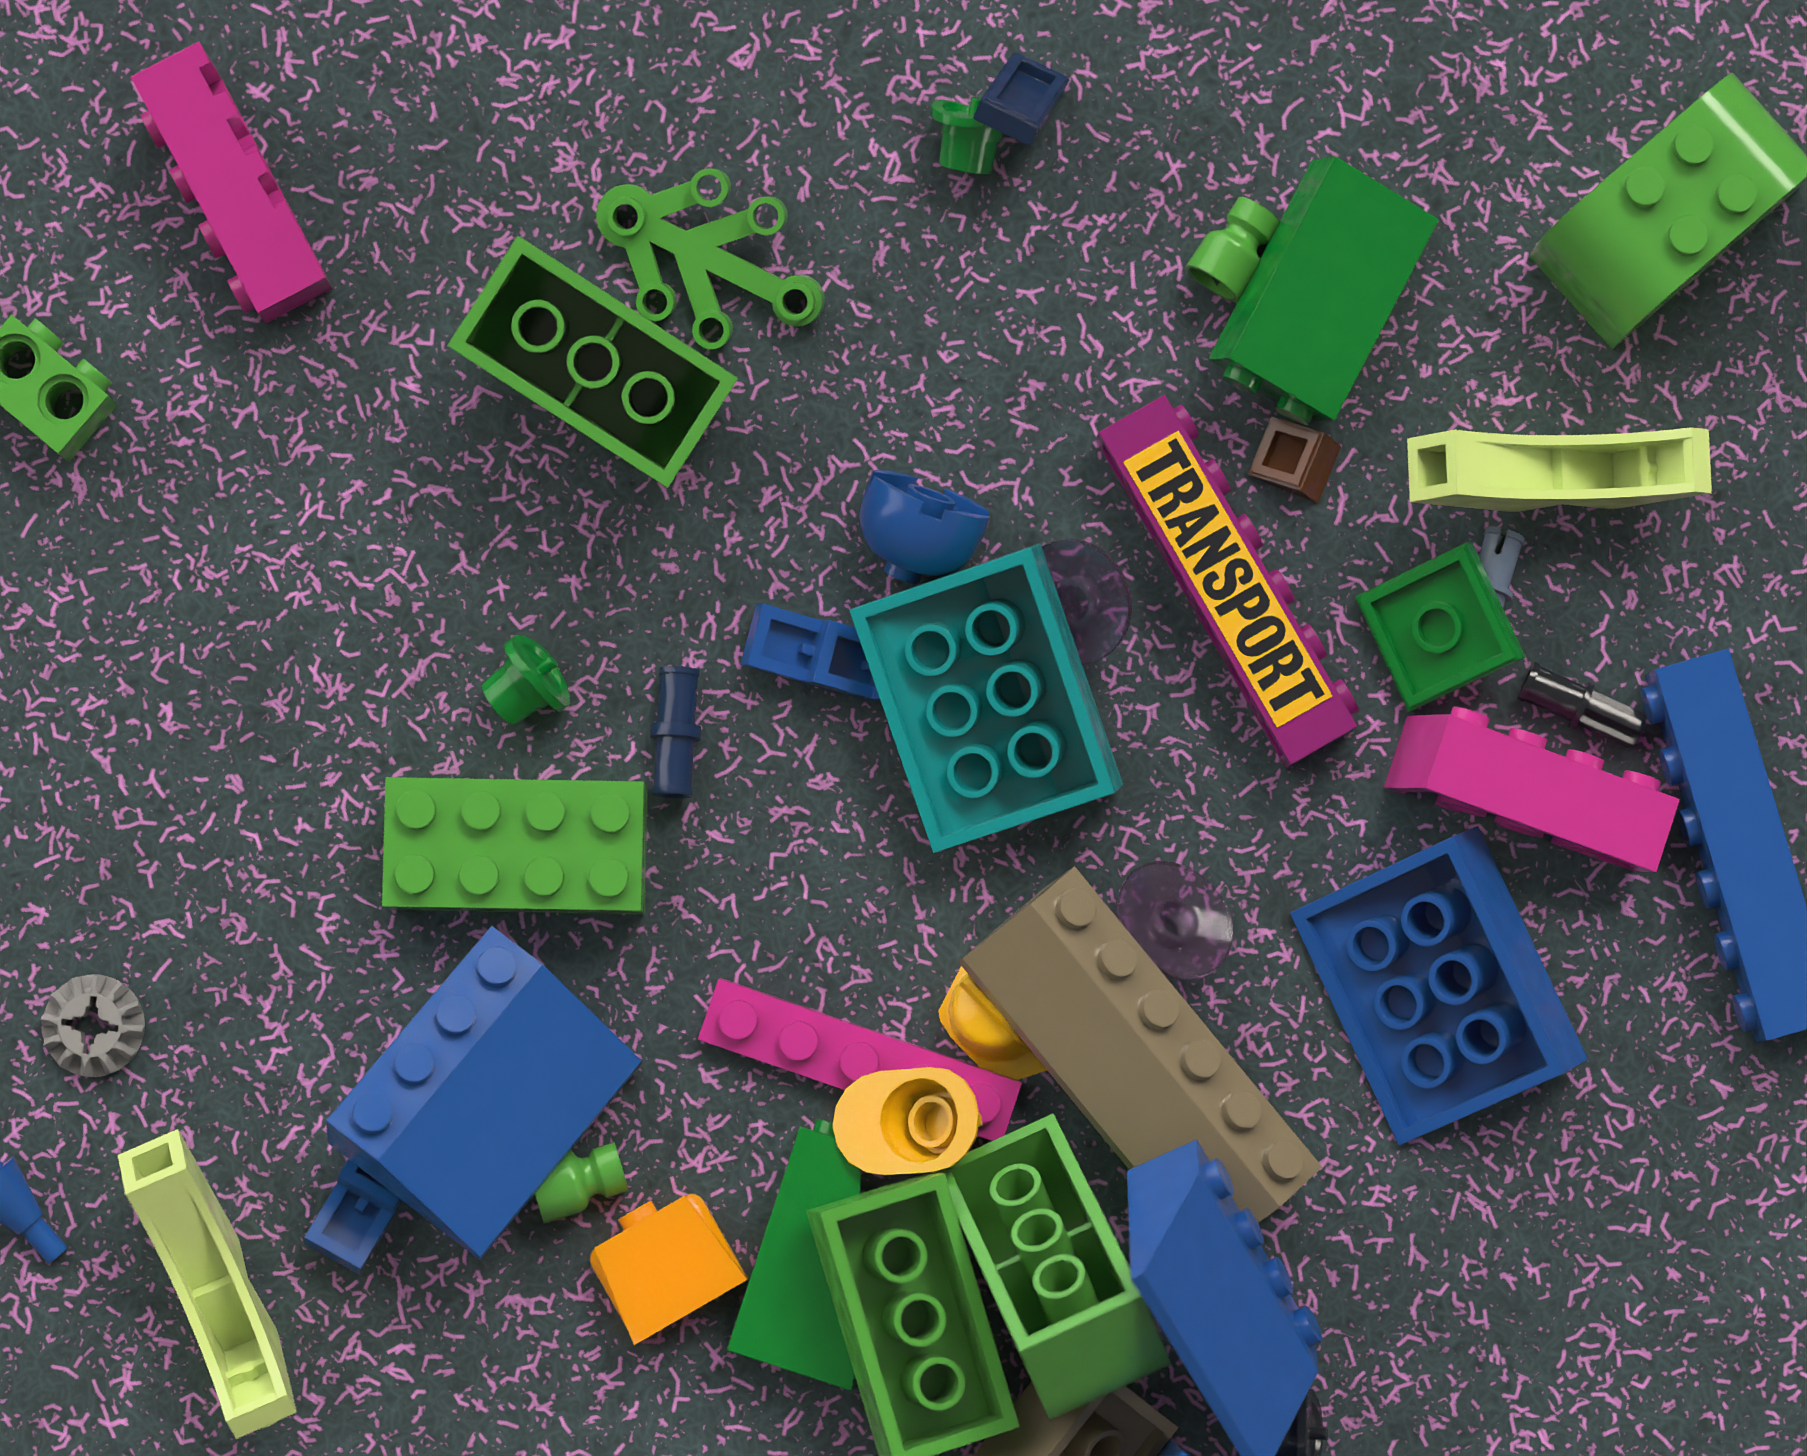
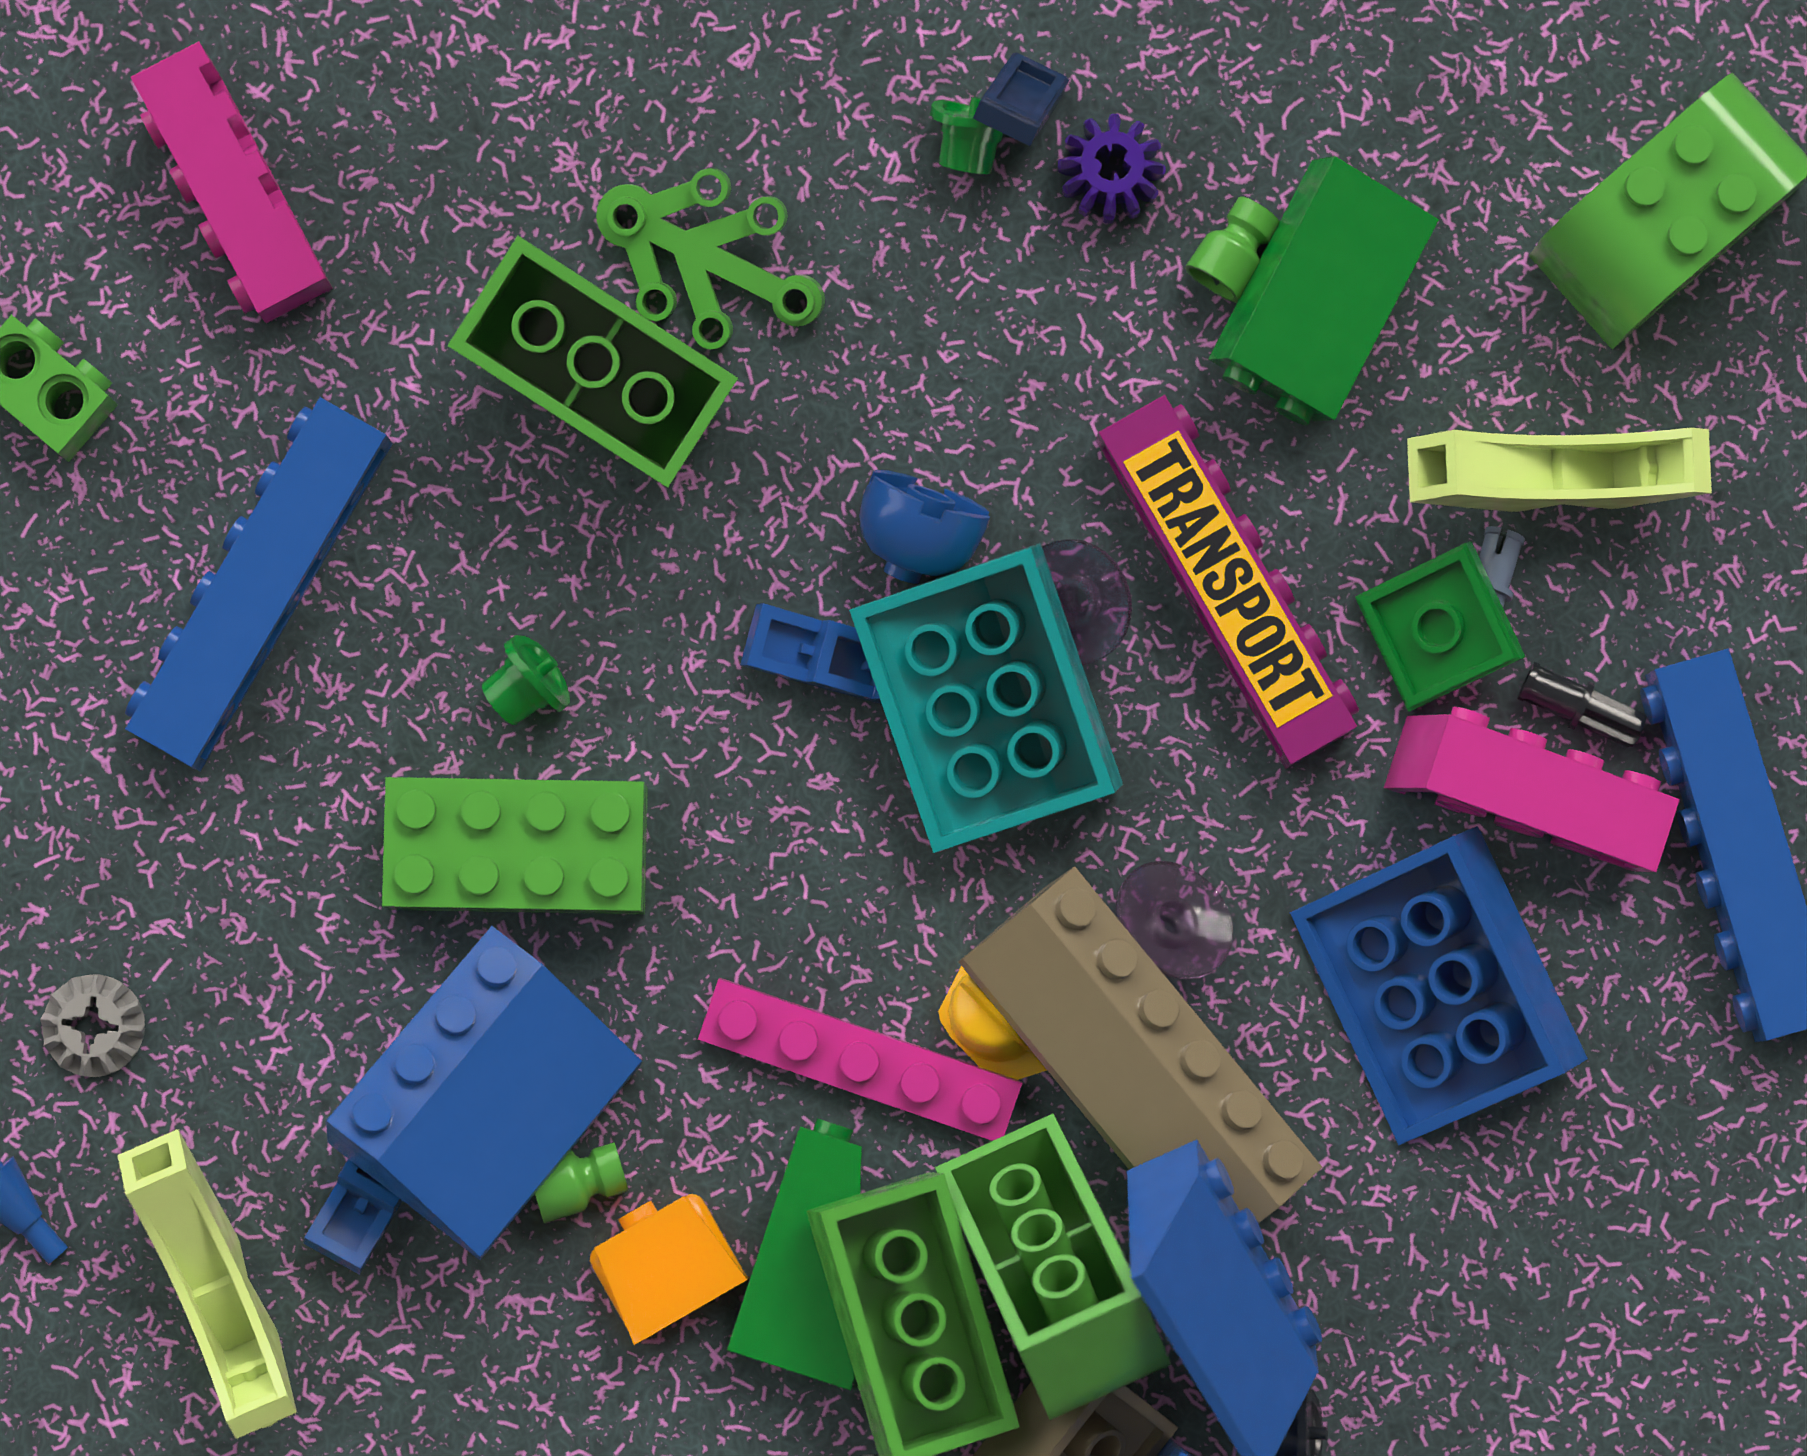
(258, 583): none -> blue brick
(675, 732): dark blue pin -> none
(906, 1121): yellow piece -> none
(1086, 168): none -> dark purple gear
(1295, 459): reddish brown slope -> none

